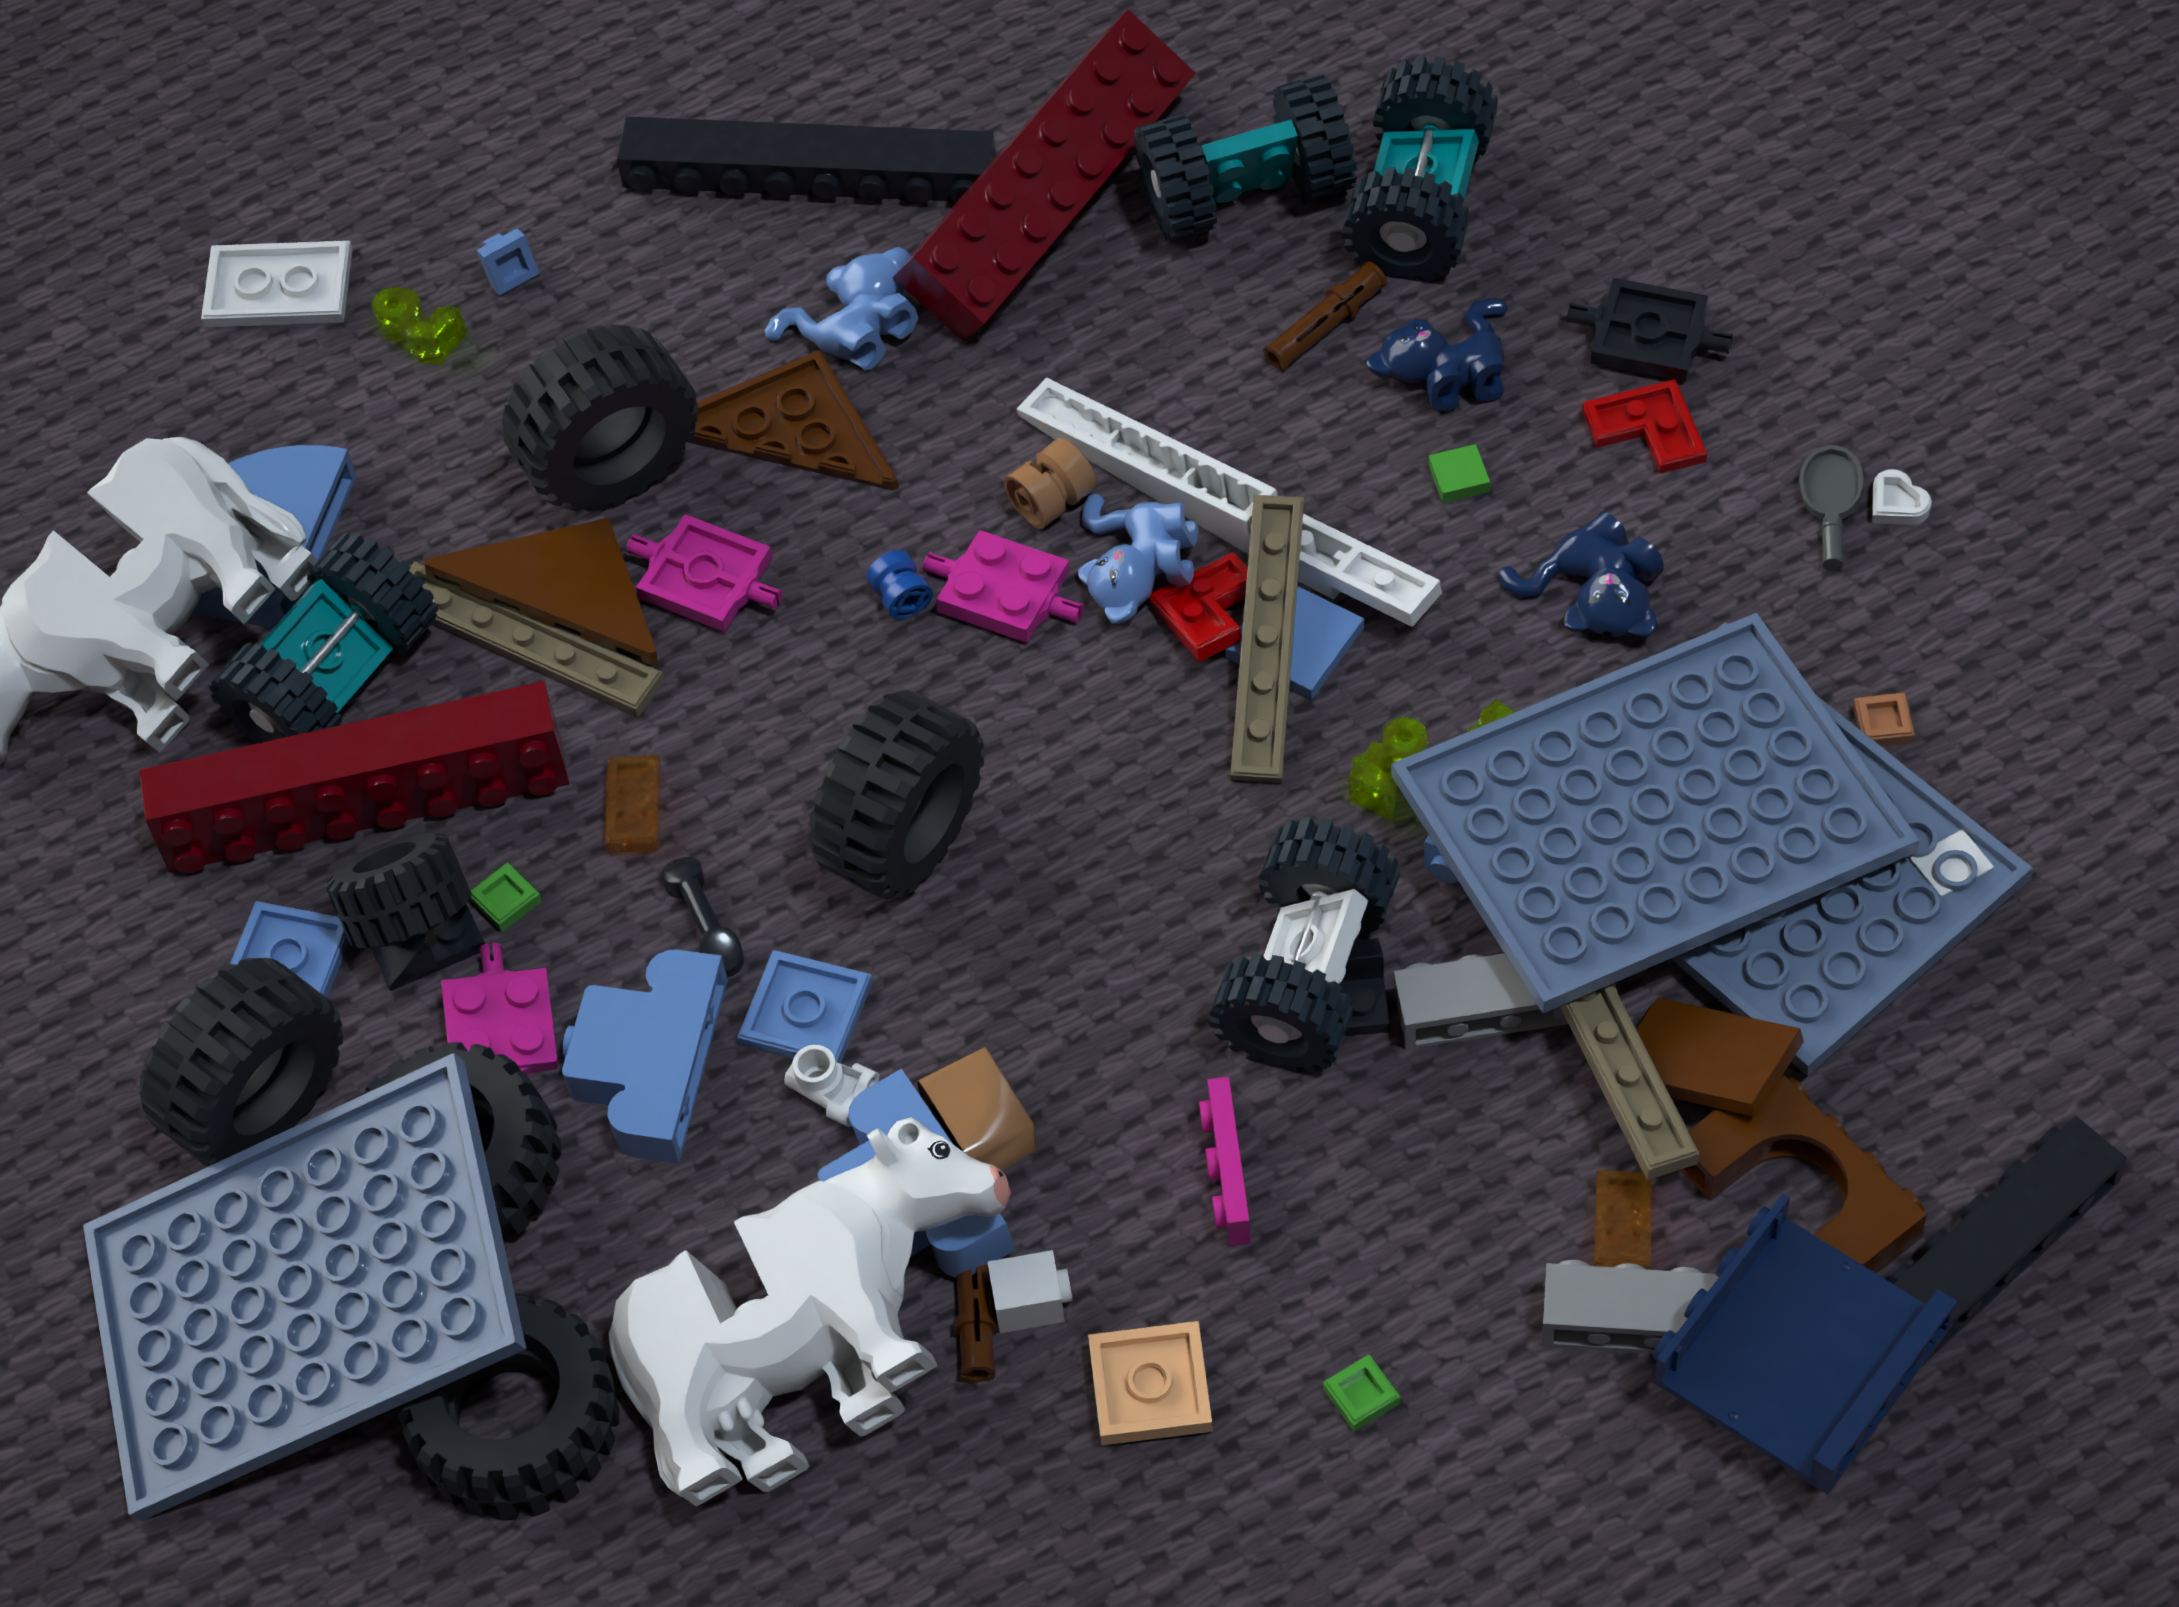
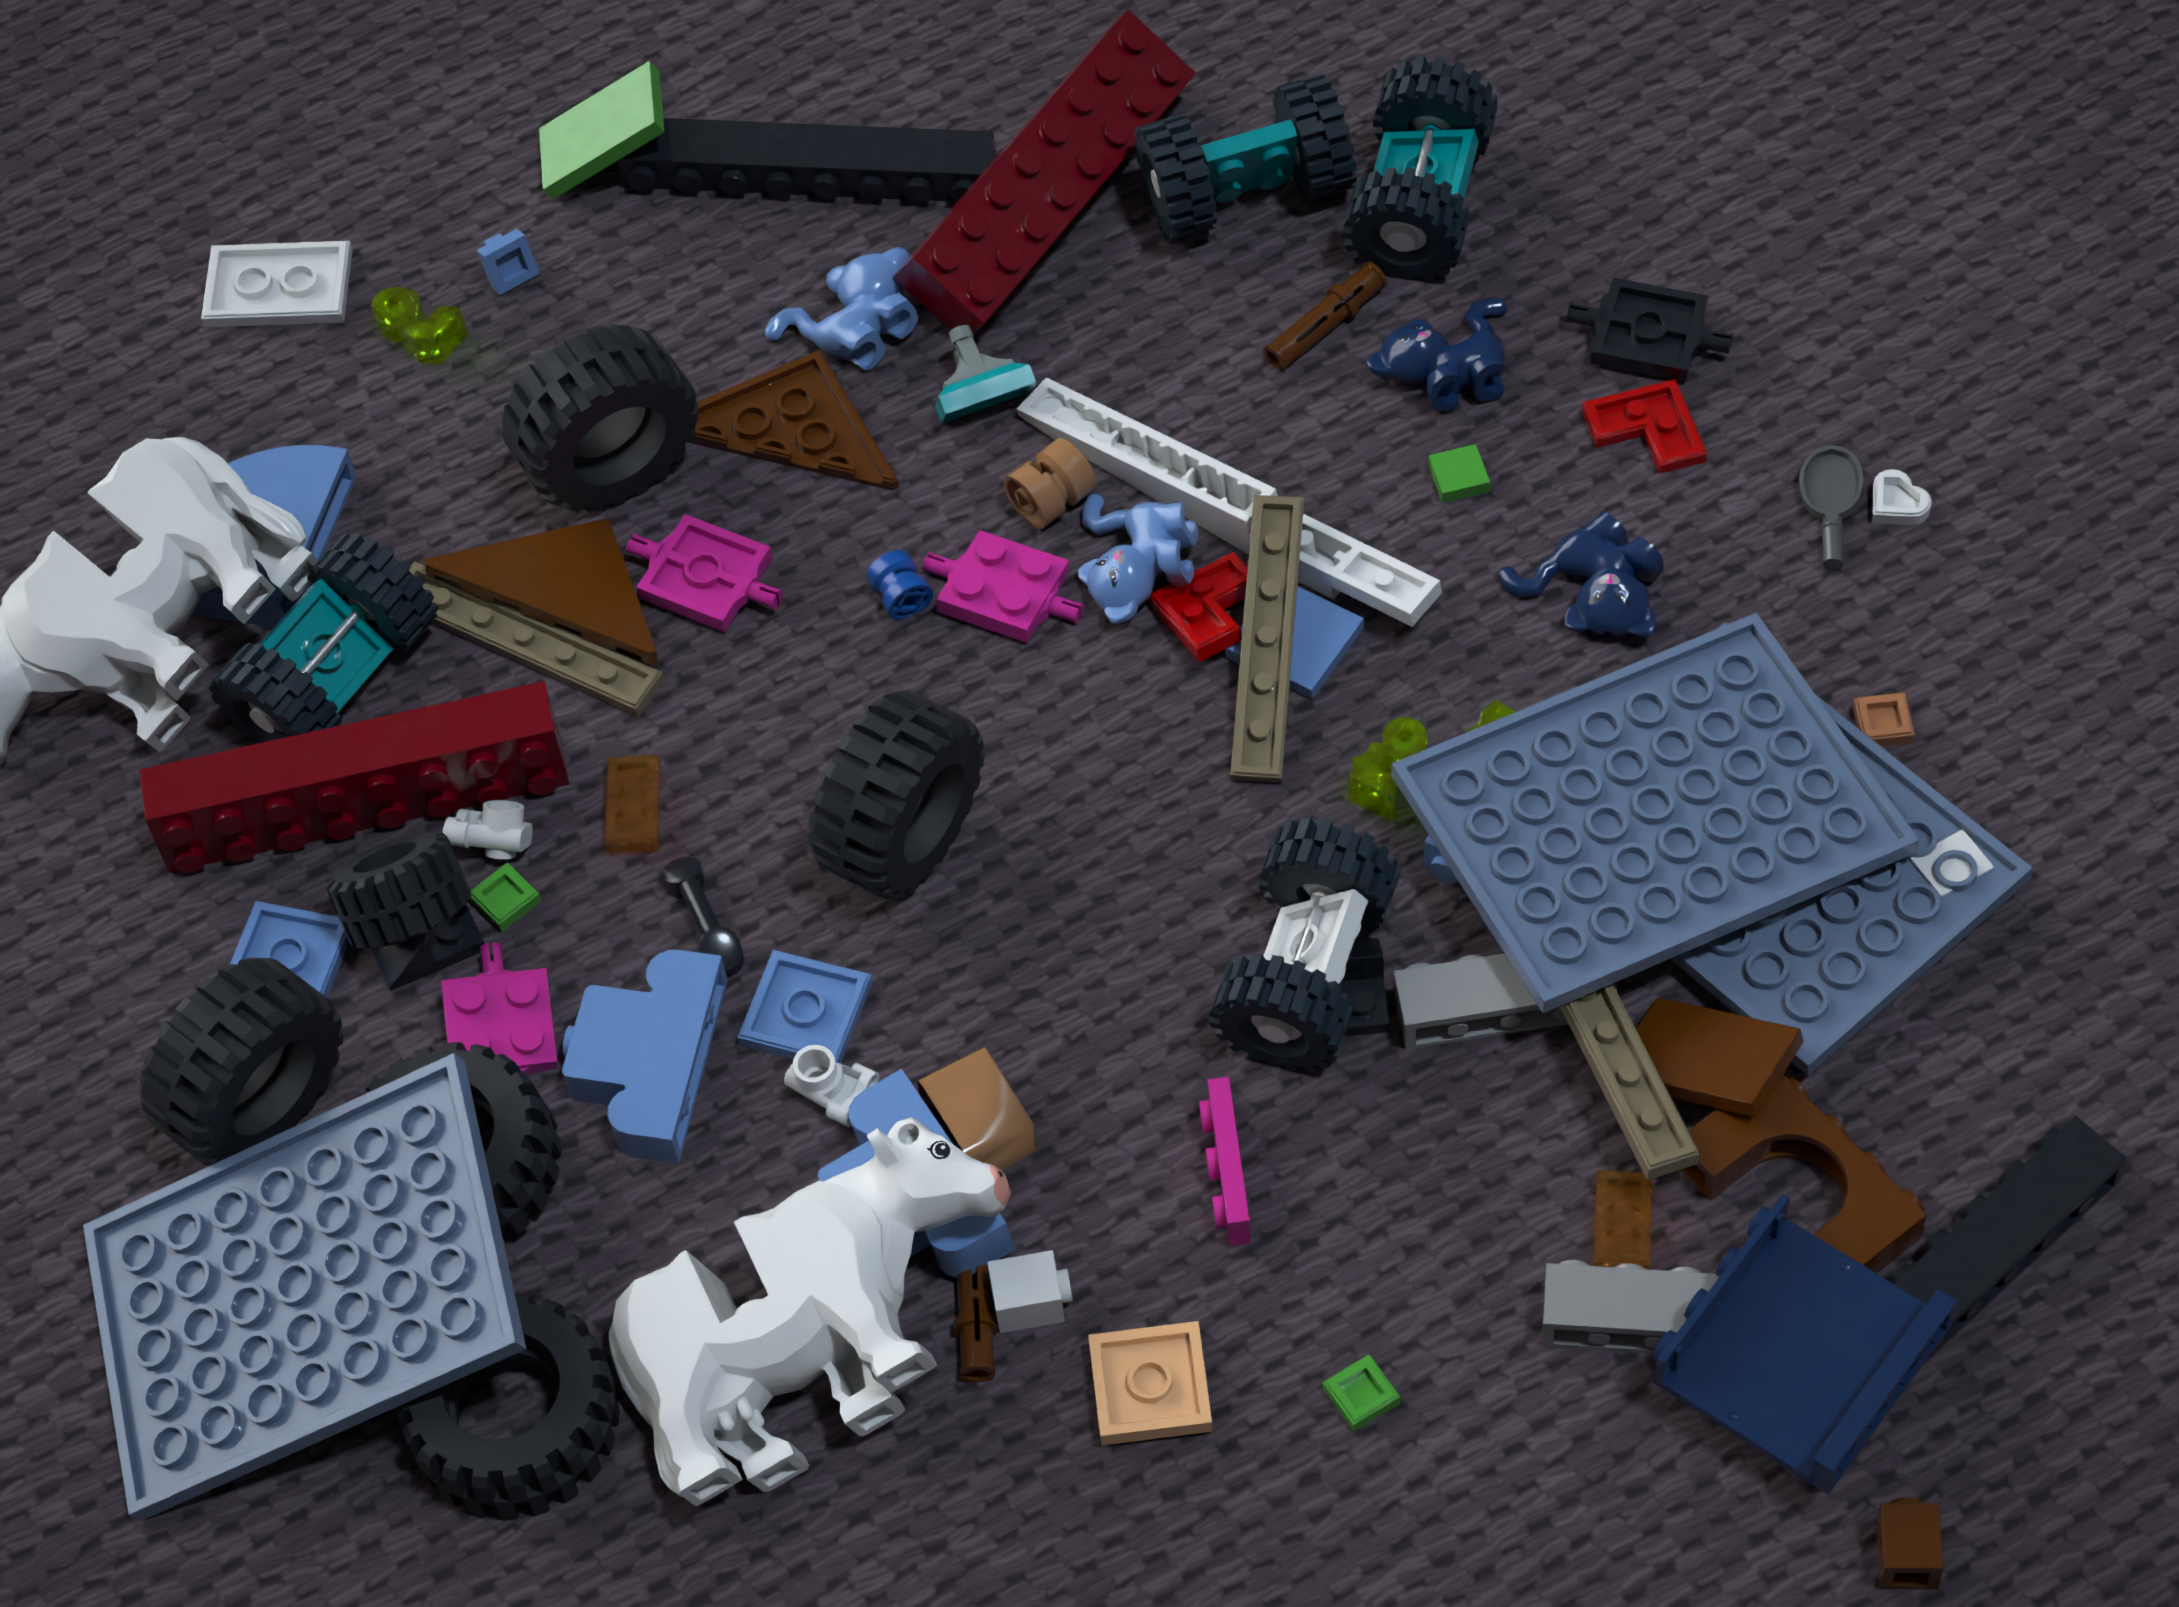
(496, 829): none -> white plate
(601, 130): none -> tile
(980, 379): none -> teal piece
(1909, 1544): none -> reddish brown brick

